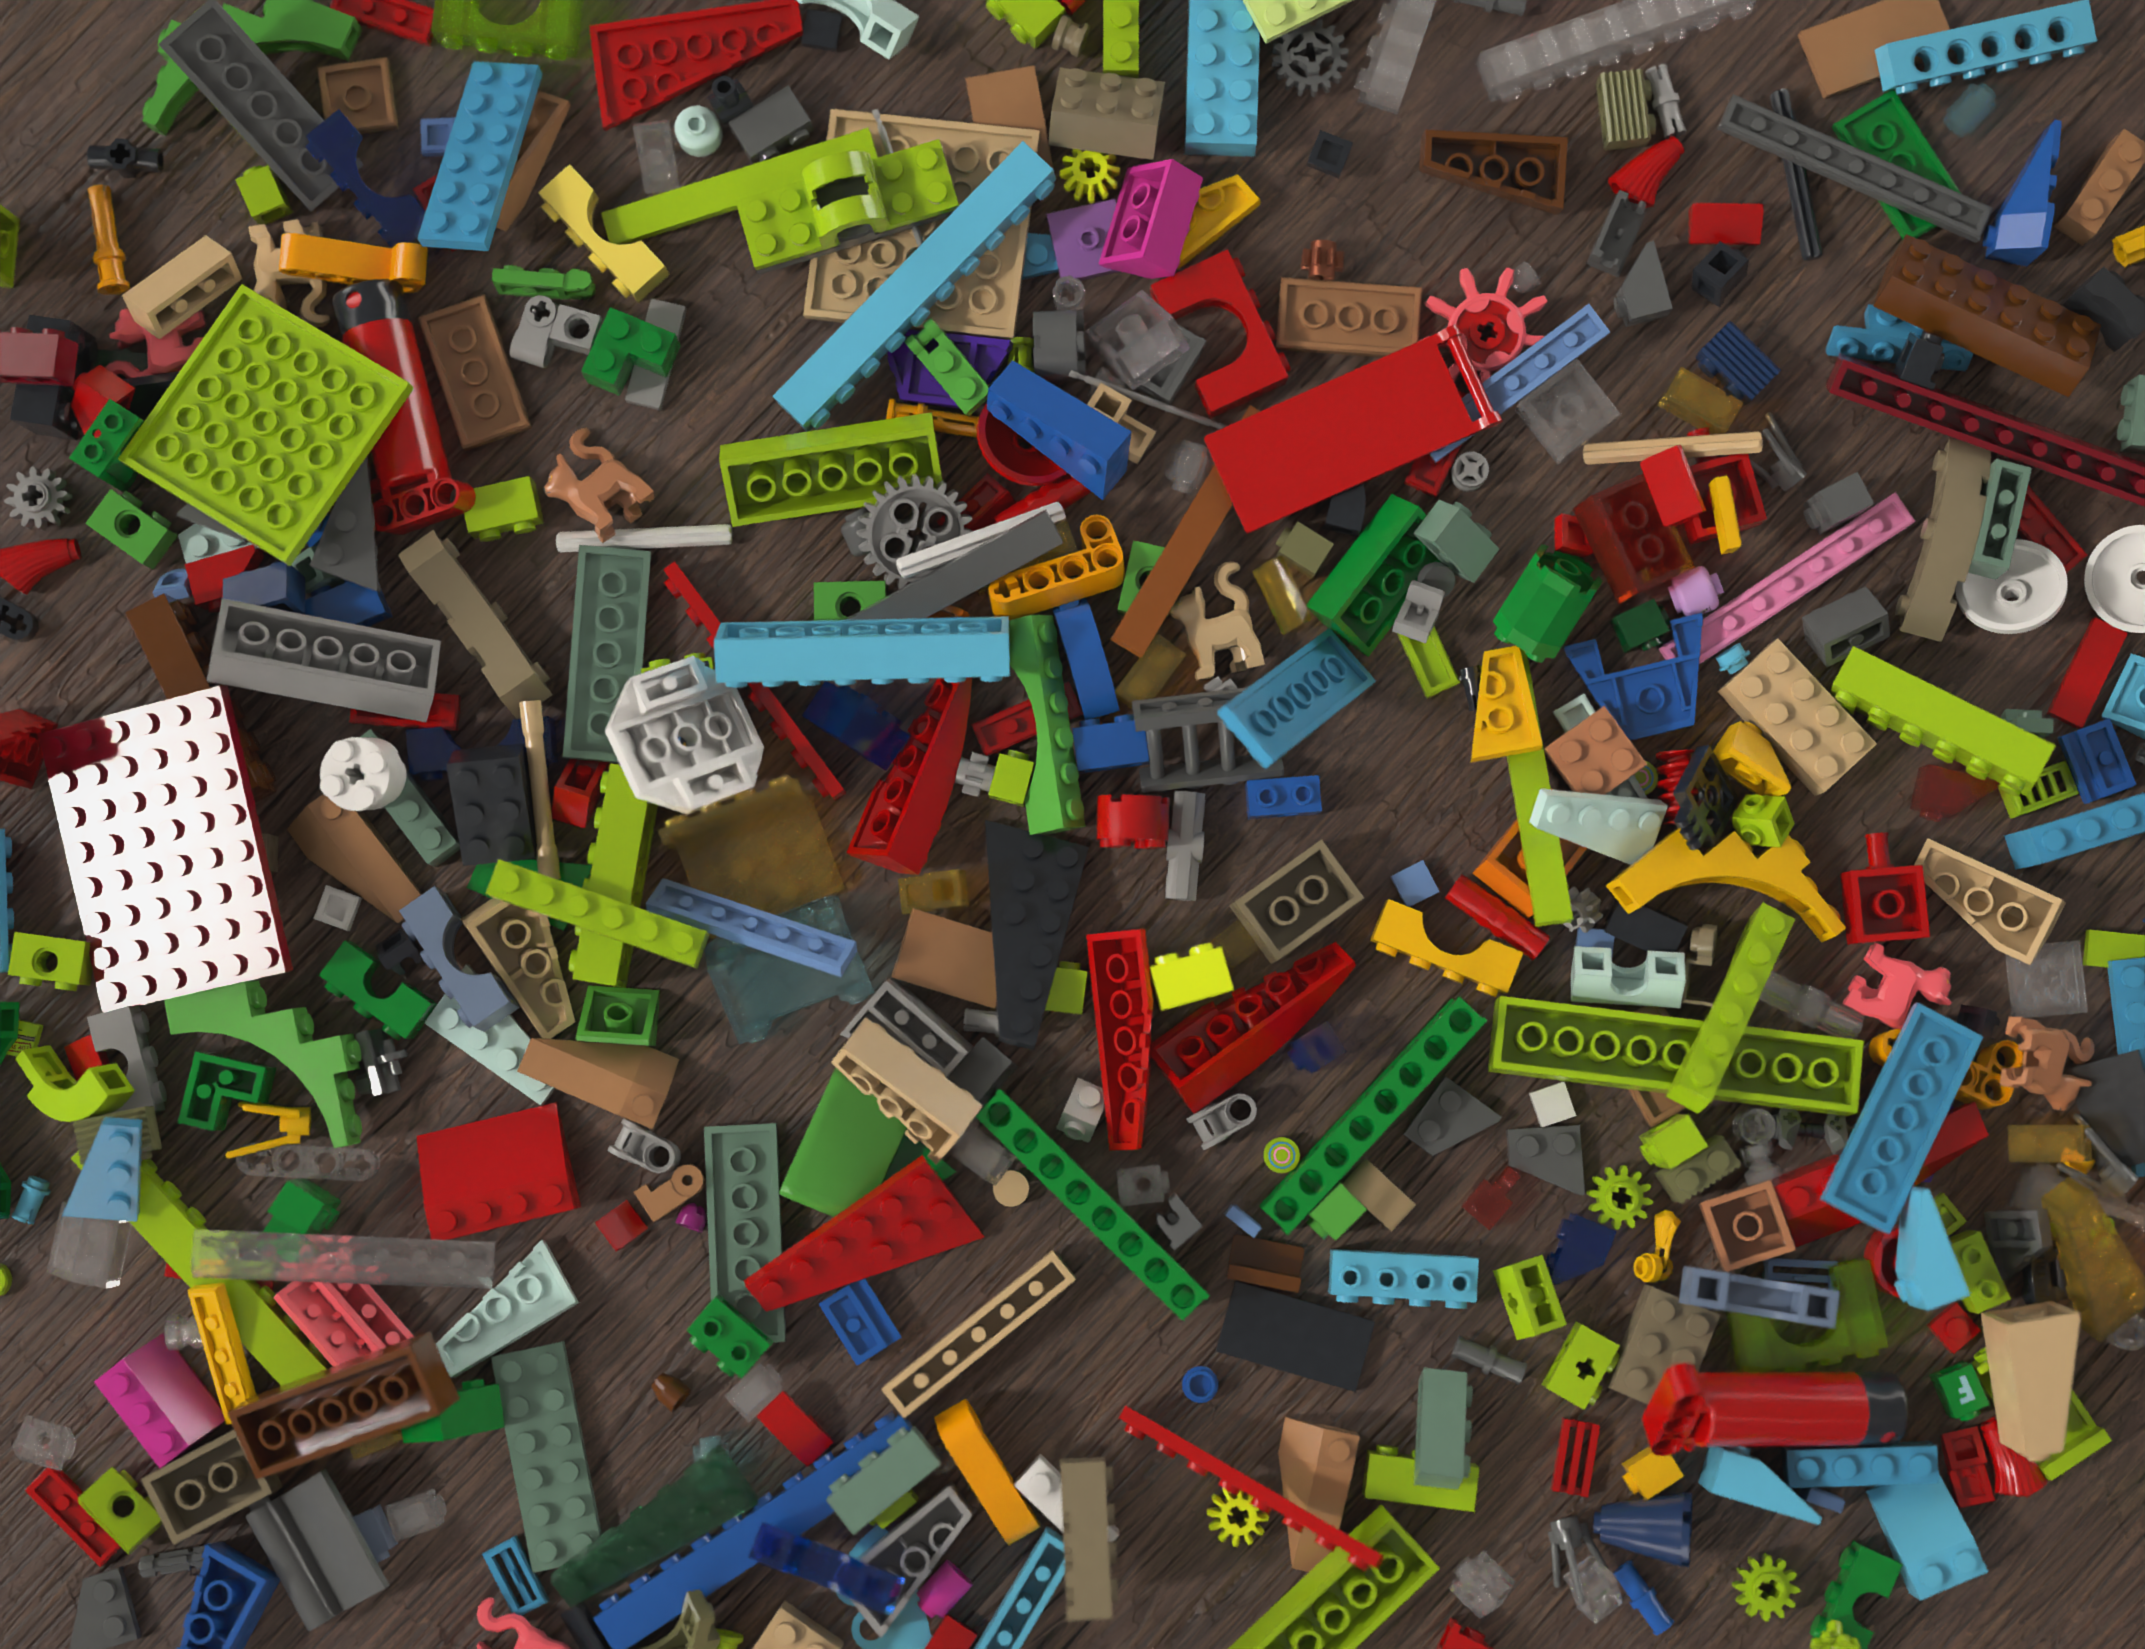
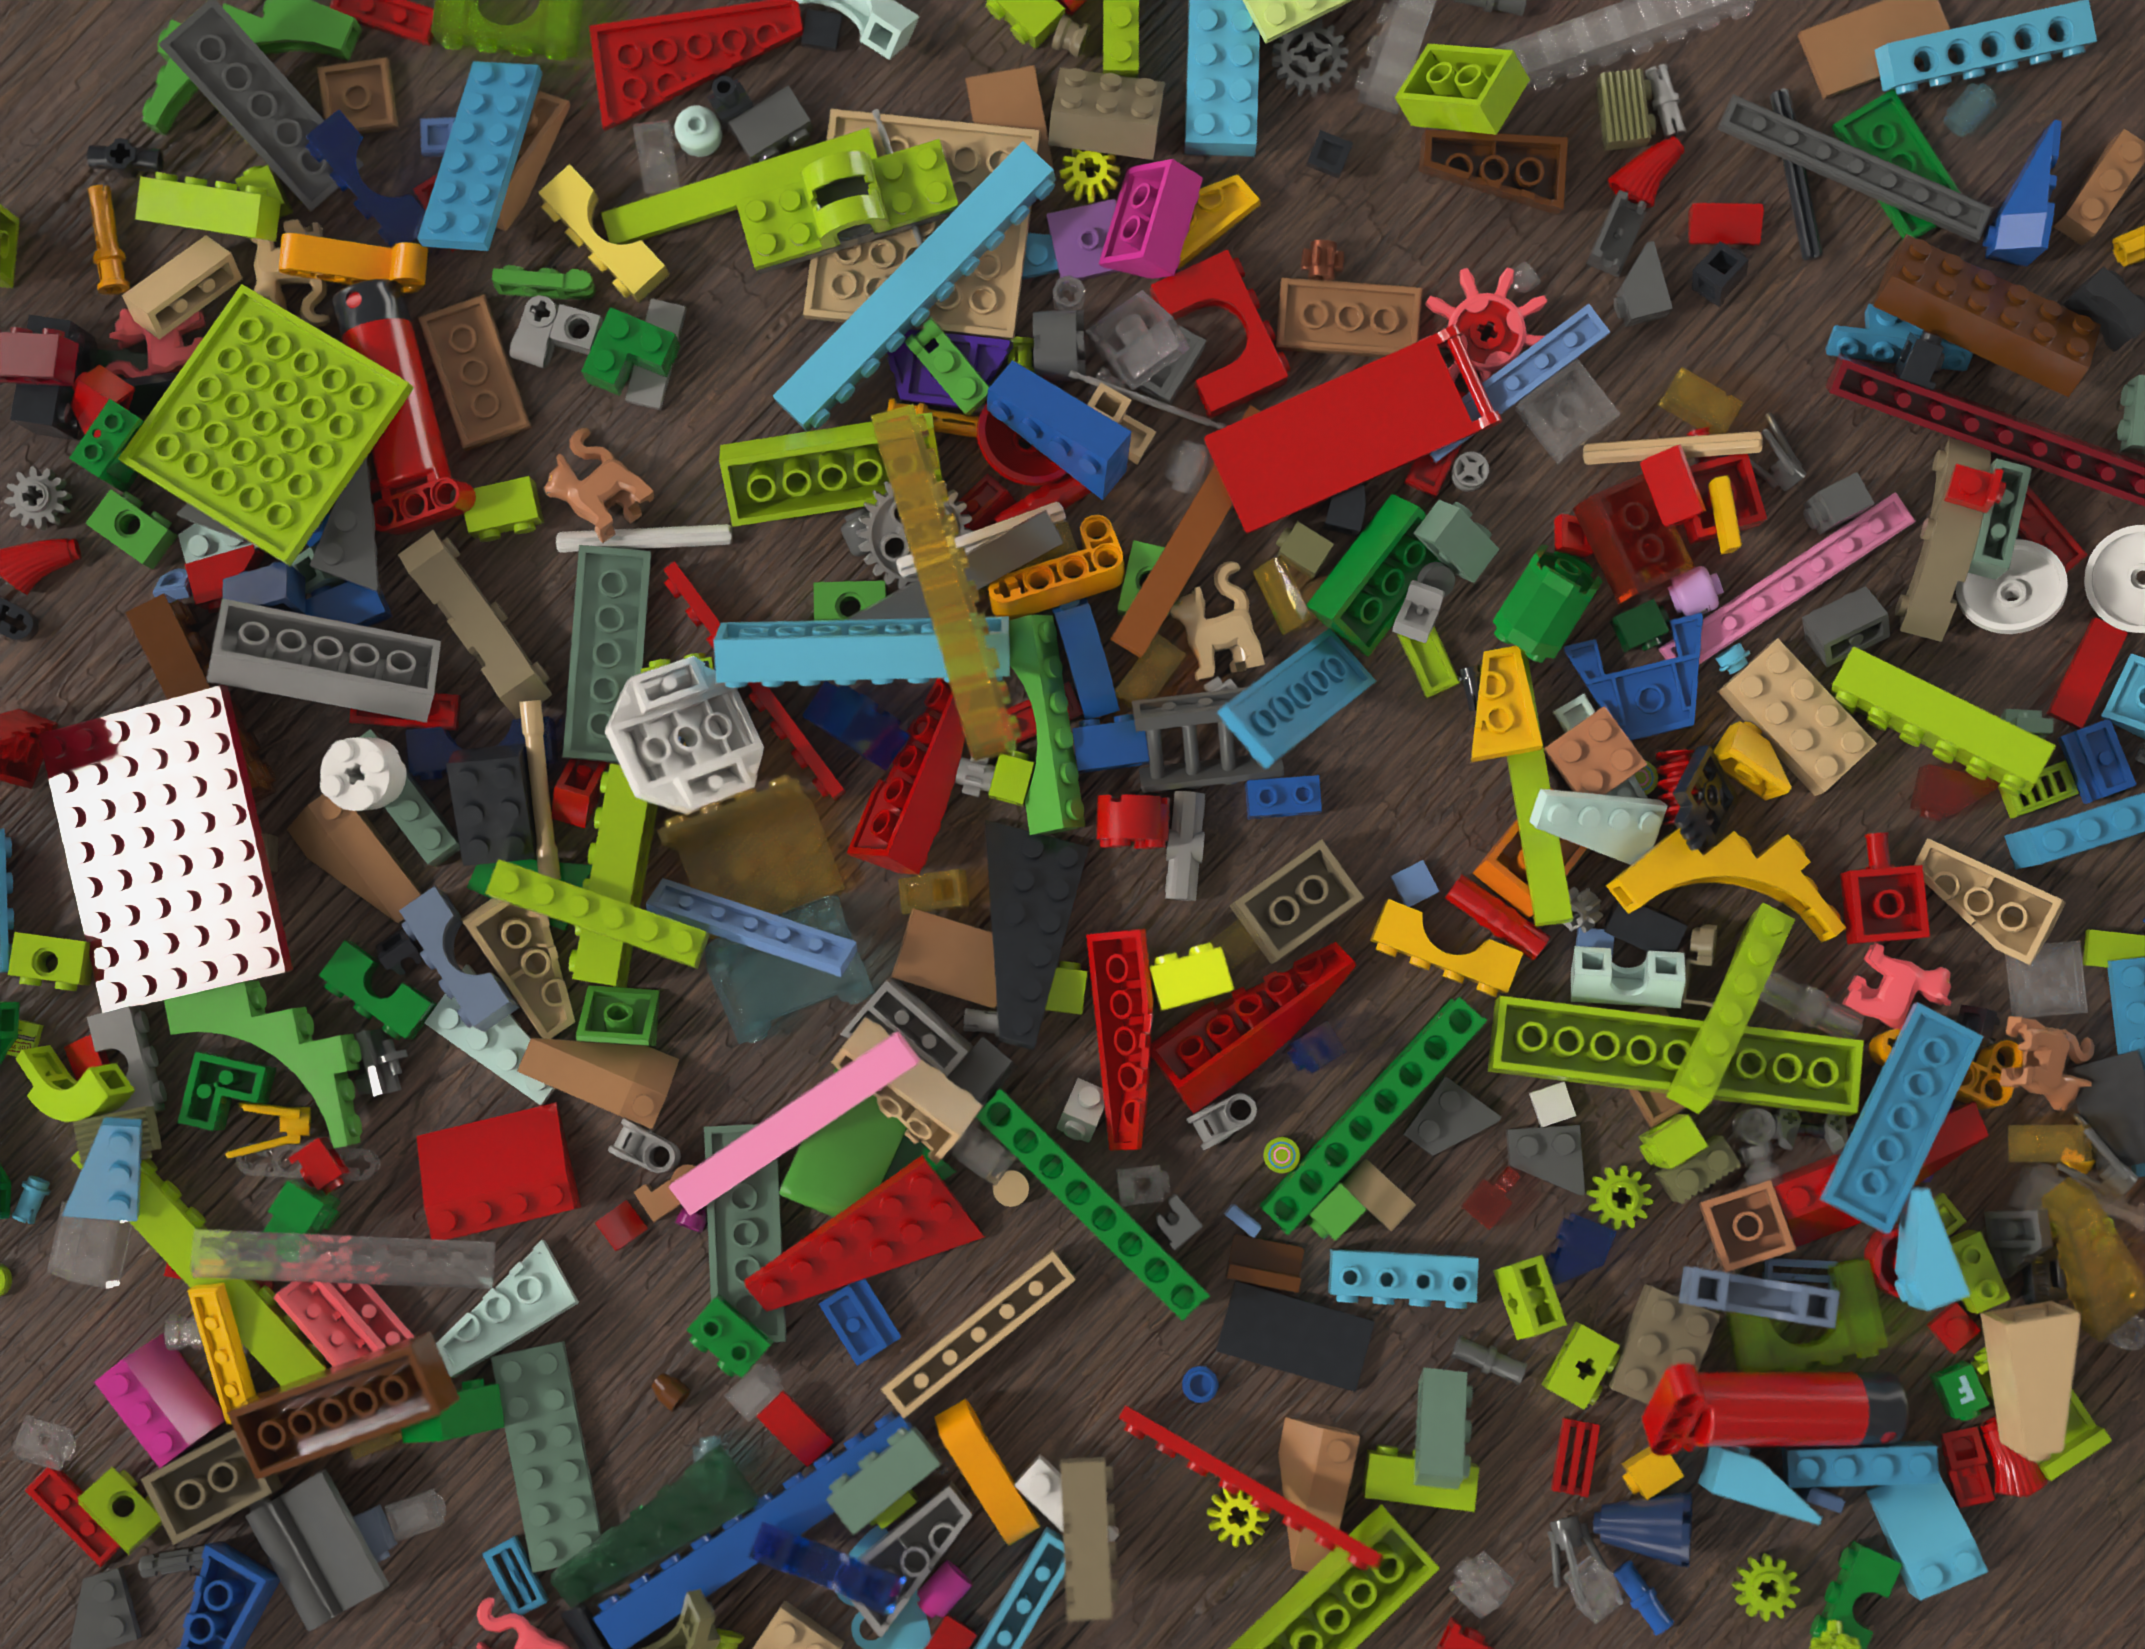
(208, 208): none -> lime brick
(321, 1165): none -> red brick
(337, 908): white tile -> none
(794, 1122): none -> bright pink tile
(944, 583): none -> clear yellow brick
(1462, 88): none -> lime brick
(1651, 1265): yellow piece -> none
(1736, 363): dark blue brick -> none
(1763, 820): lime brick -> none
(1975, 488): none -> red bracket

